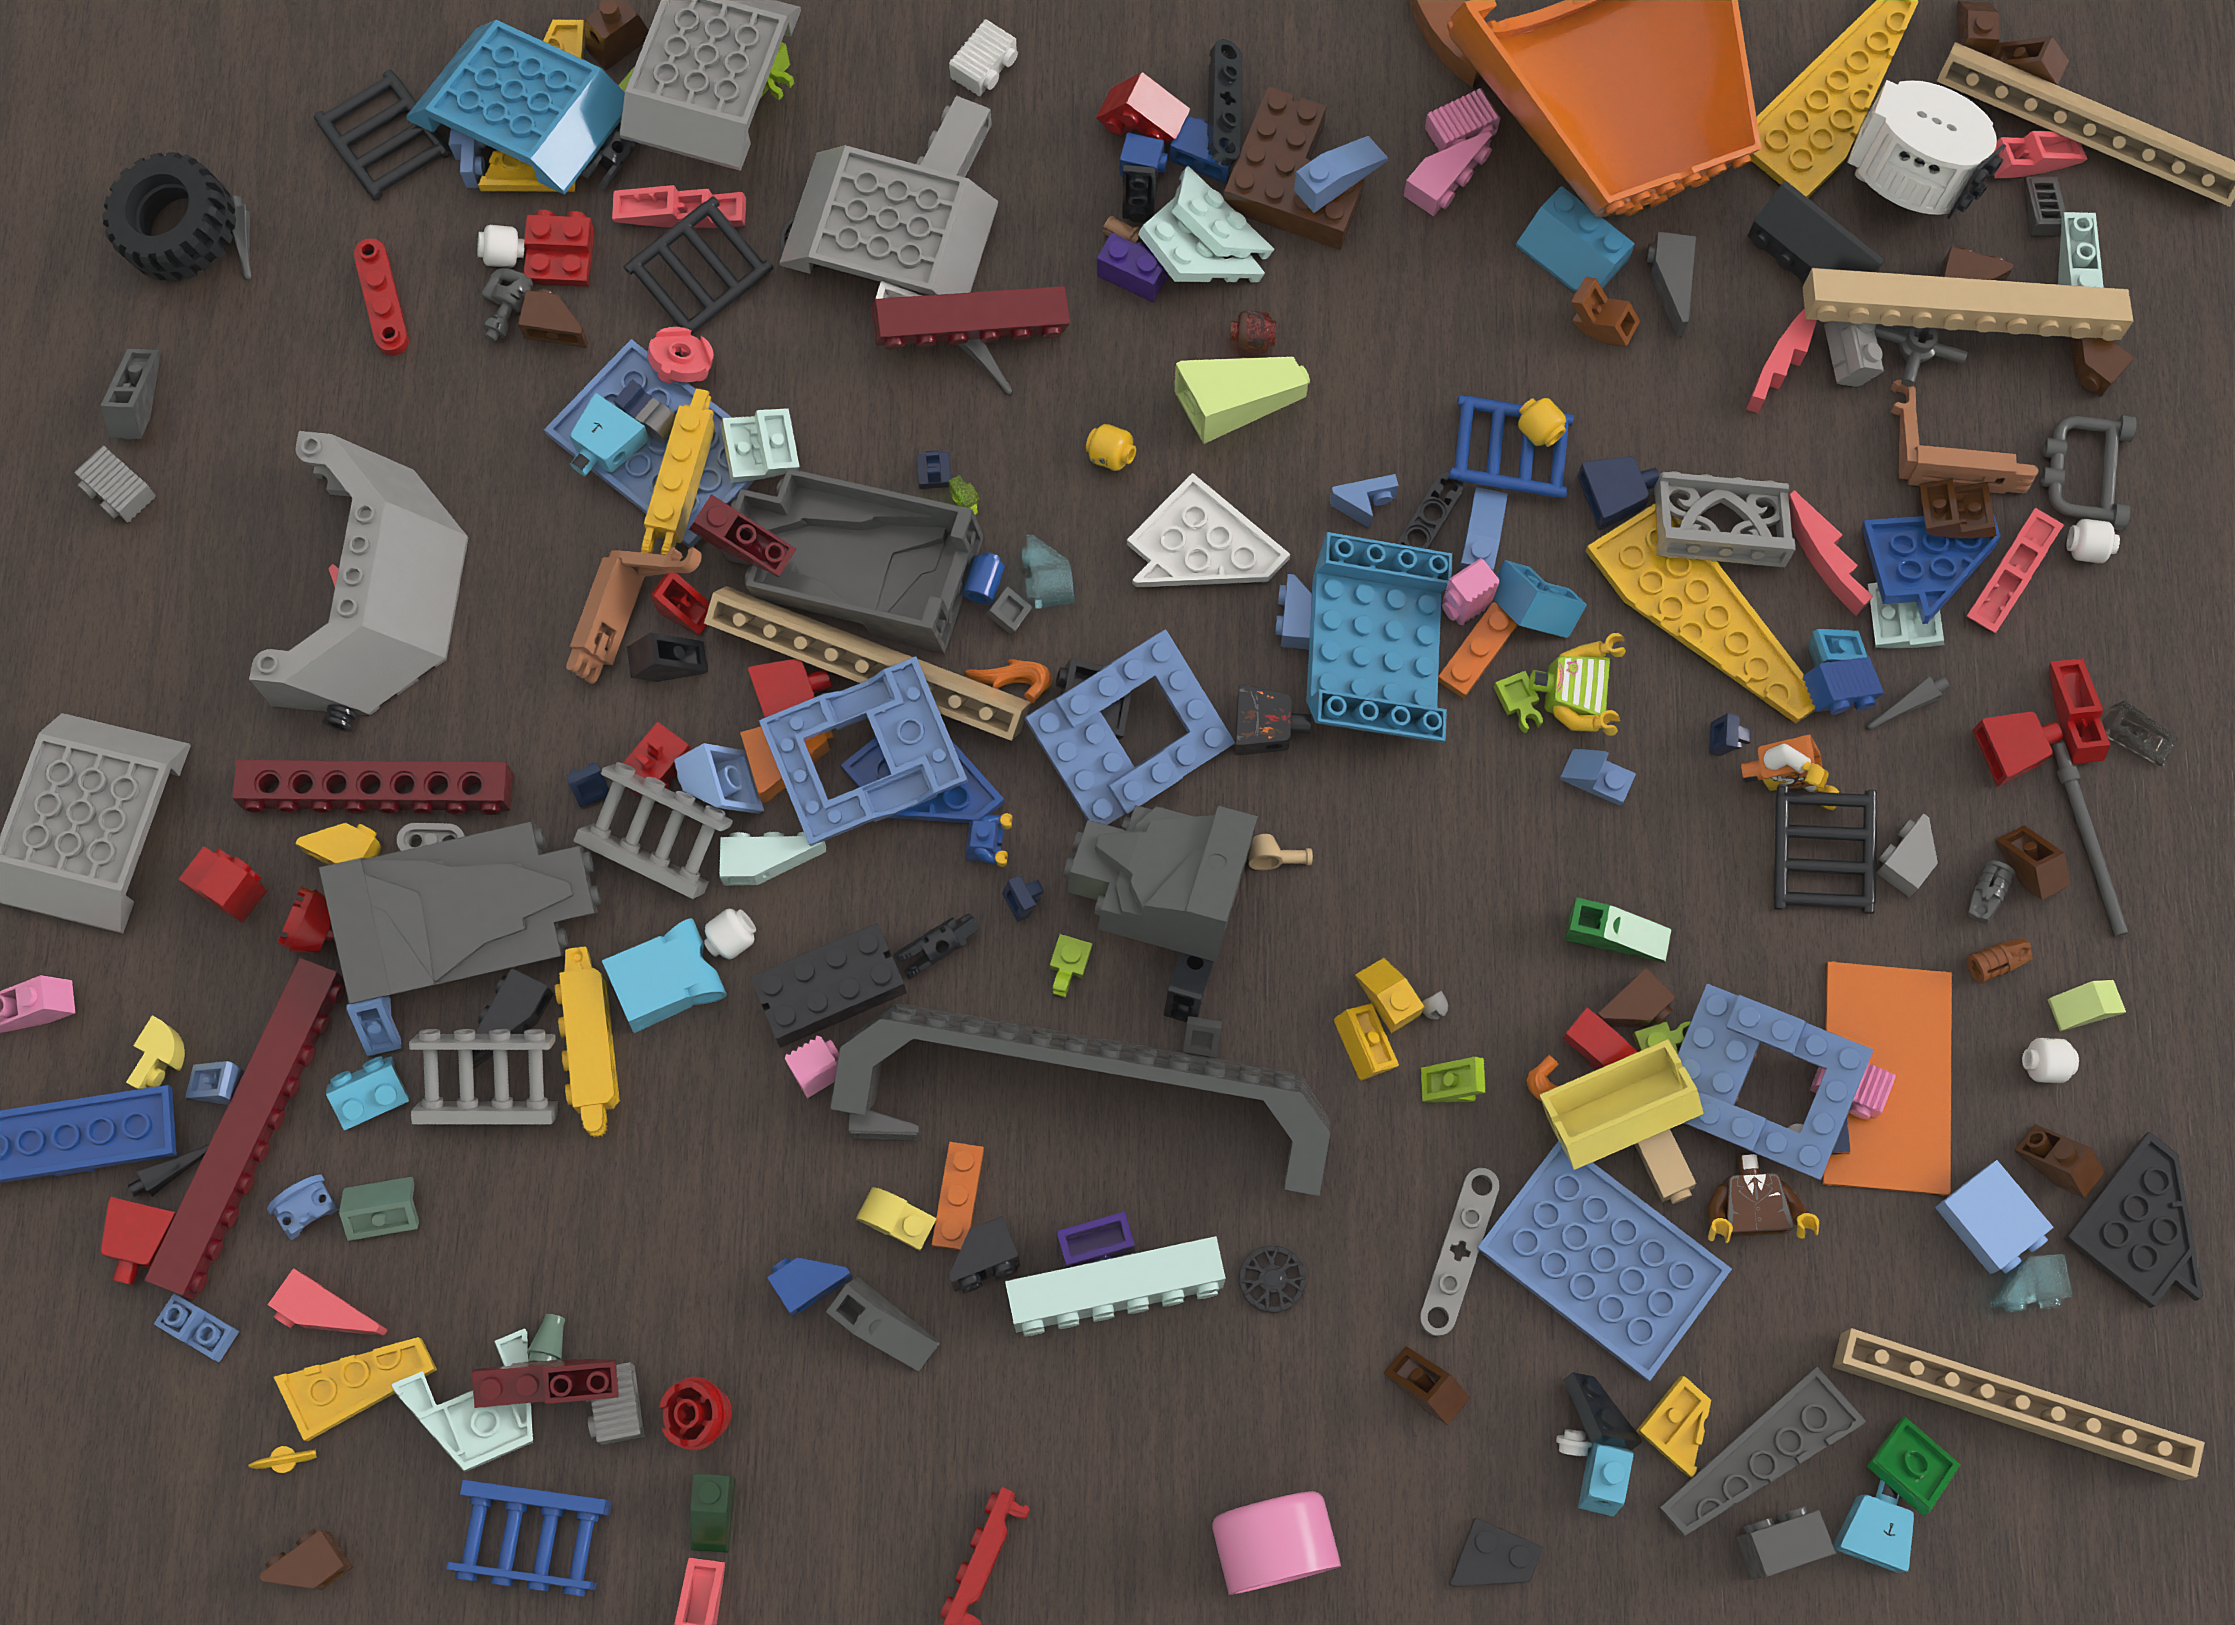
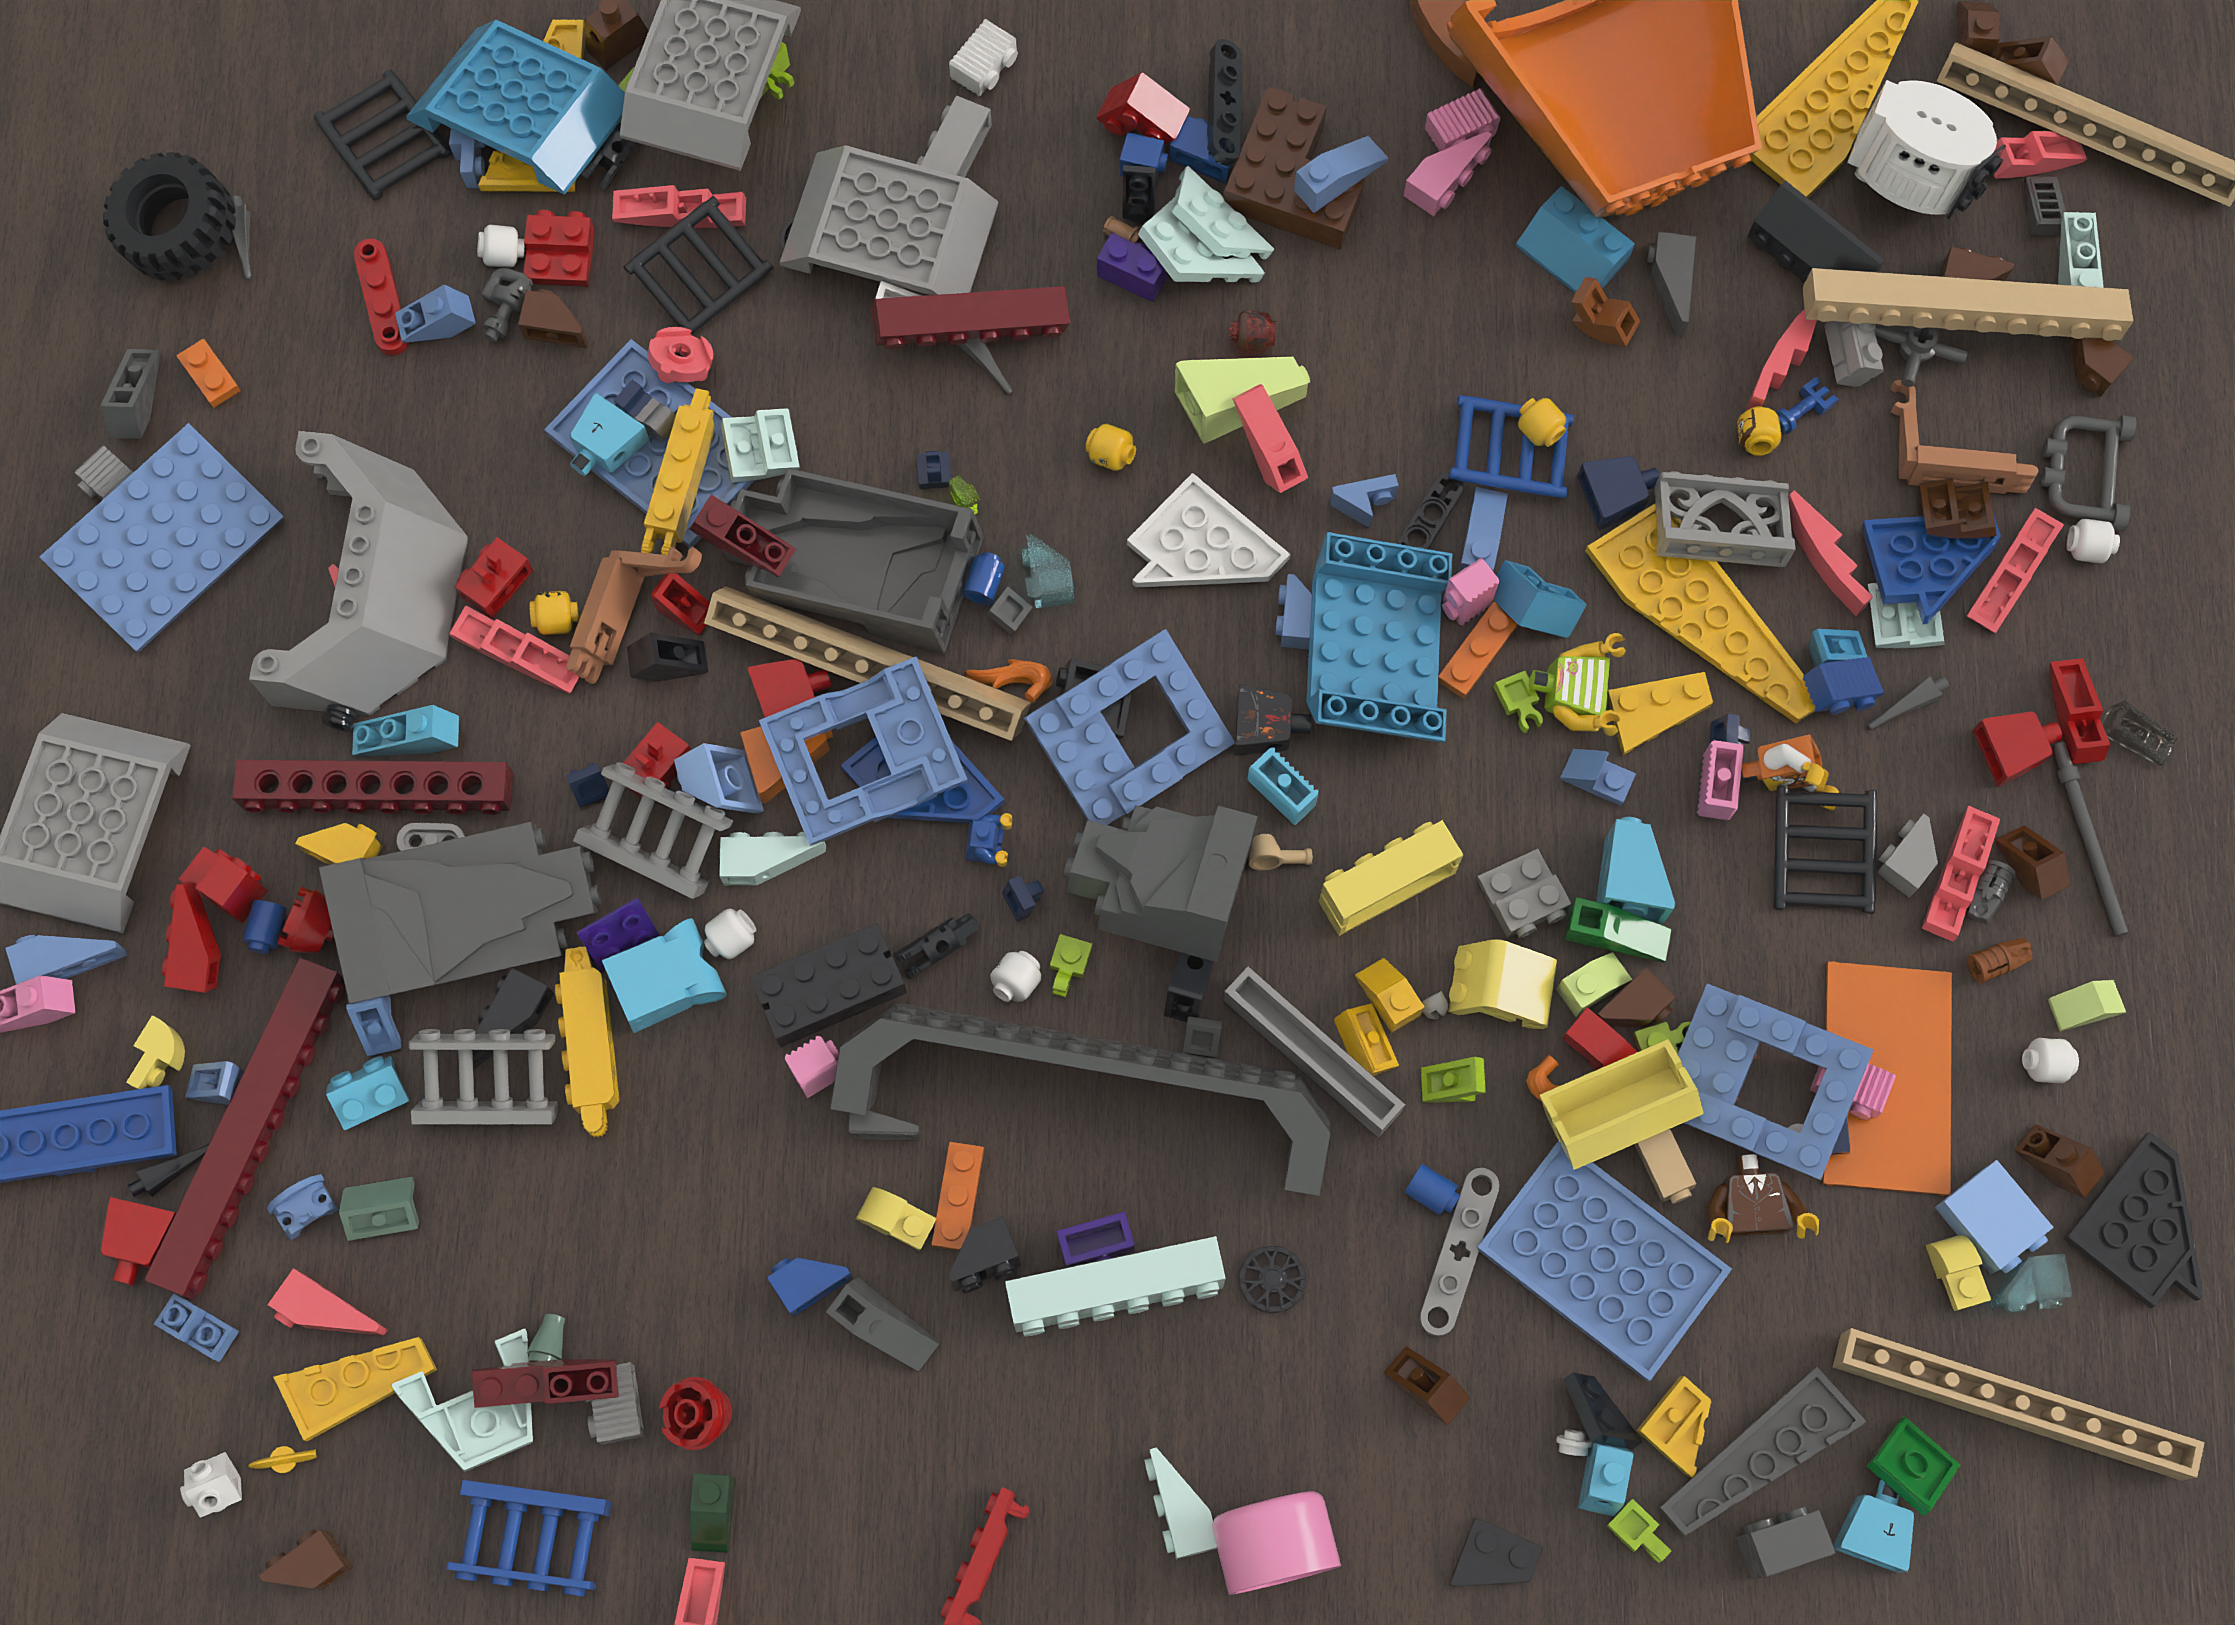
(59, 956): none -> medium blue slope
(162, 537): none -> medium blue plate
(192, 950): none -> red slope
(208, 373): none -> orange plate
(211, 1485): none -> white brick
(264, 926): none -> blue brick
(407, 732): none -> medium azure slope
(435, 316): none -> medium blue slope
(493, 578): none -> red brick
(514, 649): none -> coral slope
(553, 613): none -> yellow head
(618, 932): none -> dark purple hinge
(1015, 976): none -> white head
(1185, 1512): none -> light aqua slope
(1269, 440): none -> coral slope
(1282, 786): none -> medium azure brick
(1313, 1052): none -> light grey brick
(1390, 876): none -> light yellow piece
(1432, 1190): none -> blue brick
(1503, 982): none -> light yellow piece
(1524, 894): none -> light grey plate
(1593, 983): none -> yellowish green slope
(1634, 873): none -> medium azure slope
(1636, 1528): none -> lime plate
(1657, 706): none -> yellow wing
(1720, 780): none -> bright pink brick
(1759, 430): none -> yellow head
(1811, 400): none -> blue hinge
(1958, 1266): none -> light yellow brick
(1961, 873): none -> coral slope

